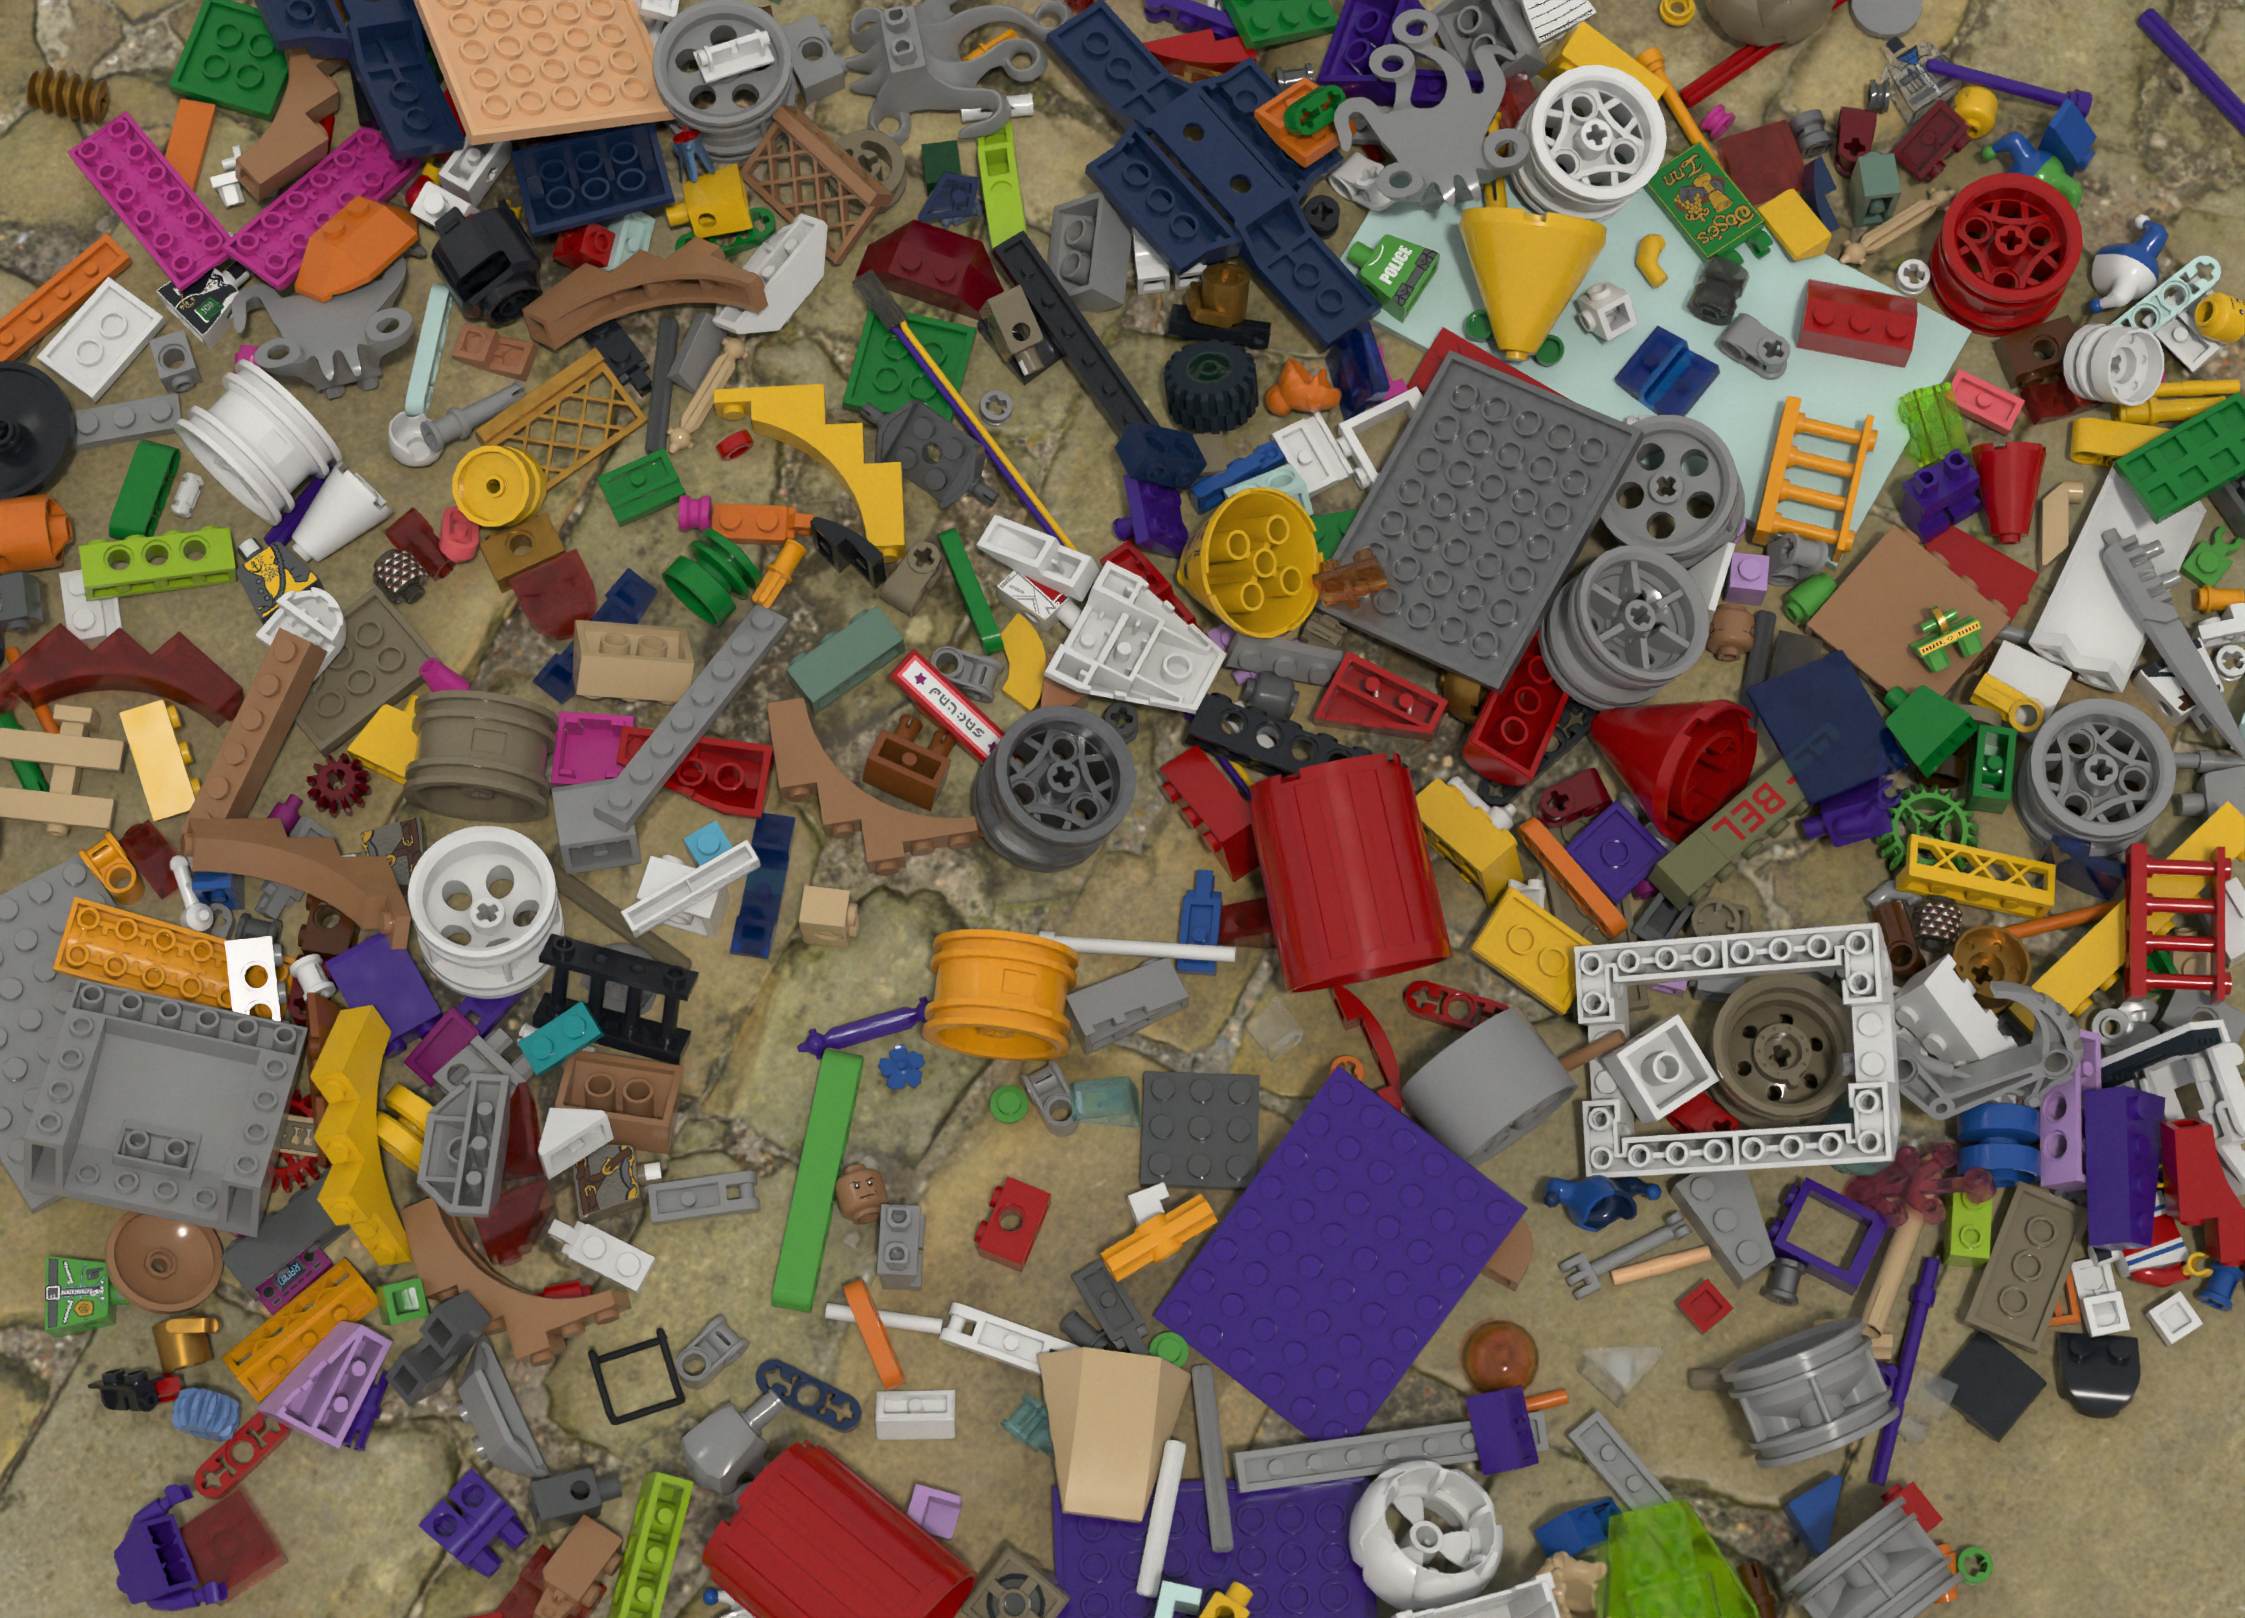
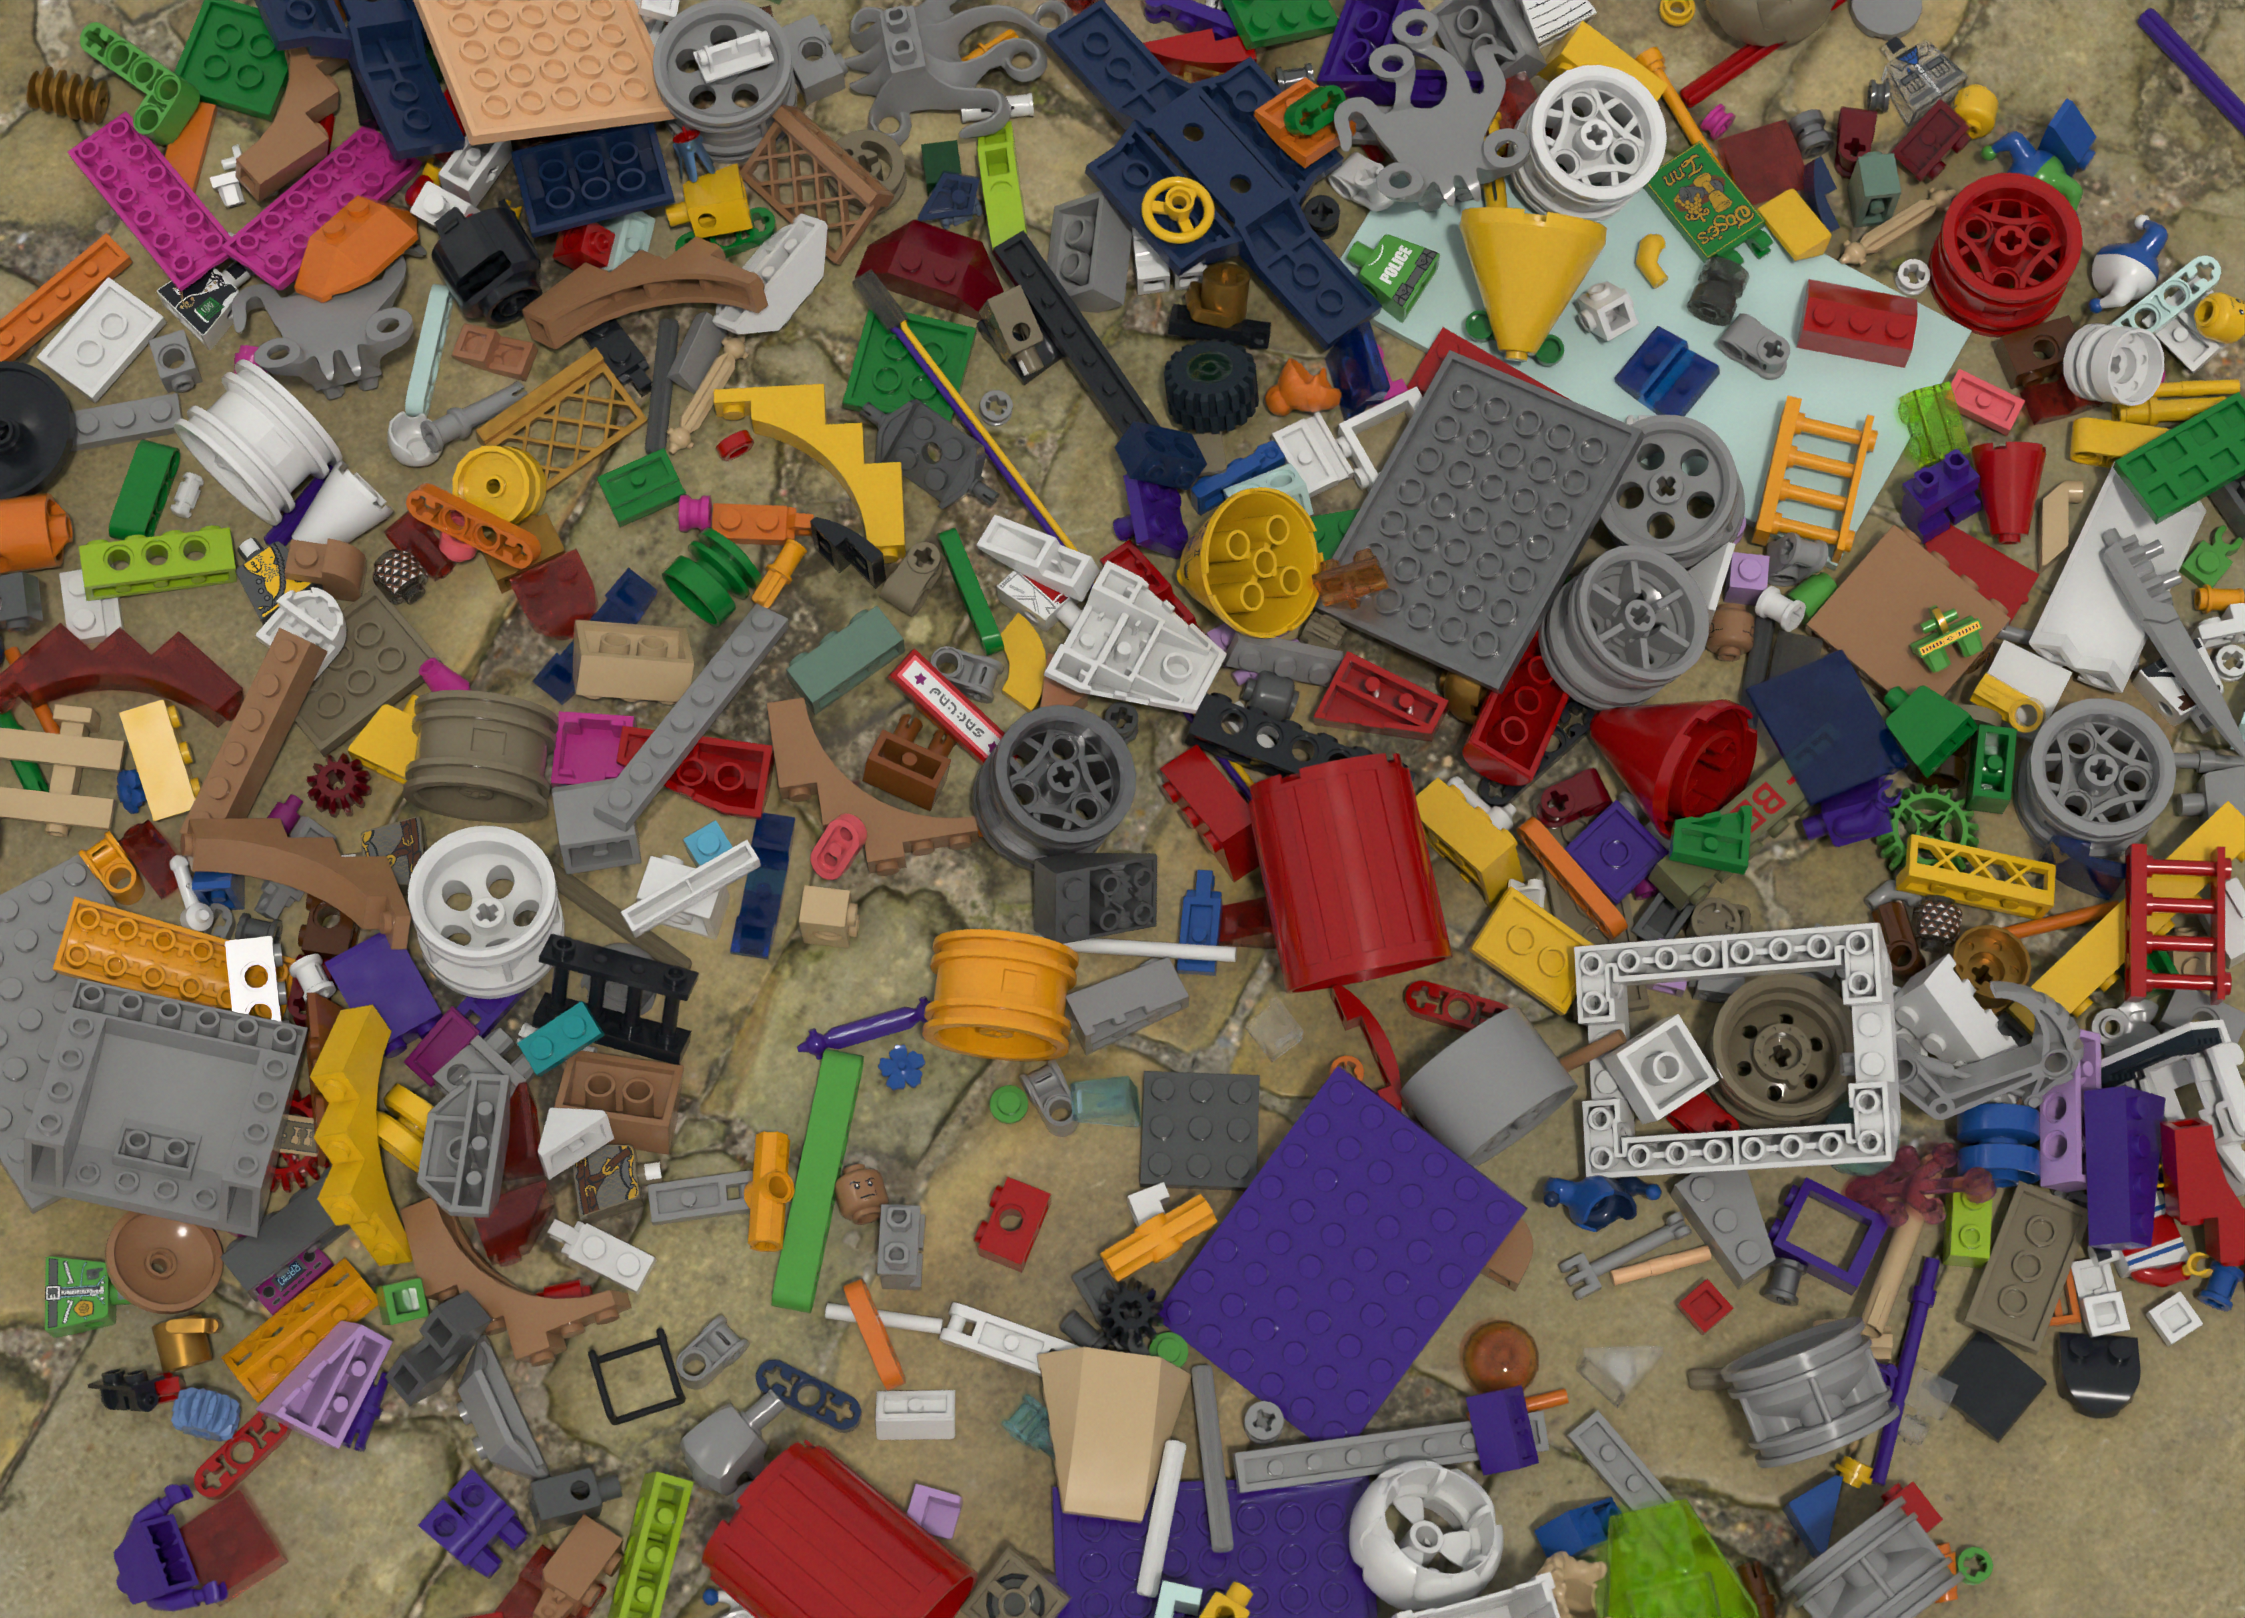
(130, 790): none -> blue plant
(169, 96): none -> bright green beam
(333, 564): none -> medium nougat brick
(474, 520): none -> orange beam
(769, 1191): none -> light orange piece
(839, 843): none -> coral plate
(1094, 895): none -> dark grey slope
(1131, 1300): none -> black gear
(1182, 193): none -> yellow piece
(1266, 1430): none -> light grey wheel
(1713, 840): none -> green wing
(1780, 608): none -> white bush
(1854, 1472): none -> yellow plate
(2080, 98): dark purple piece -> none

